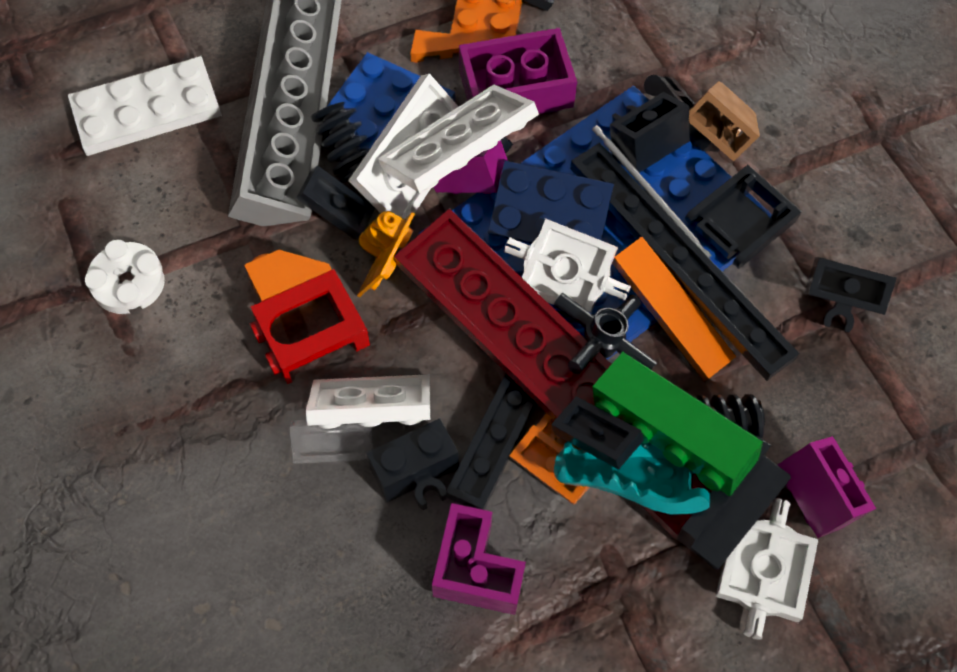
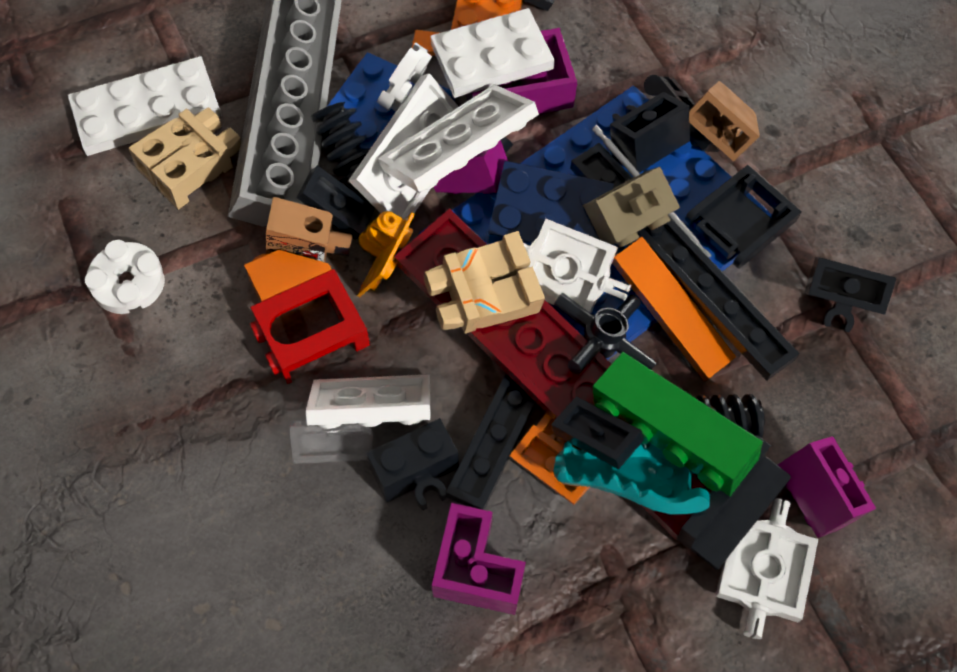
(185, 154): none -> tan hips
(303, 231): none -> medium nougat torso
(409, 69): none -> white plate
(486, 285): none -> tan hips
(492, 52): none -> white plate
(631, 207): none -> dark tan brick

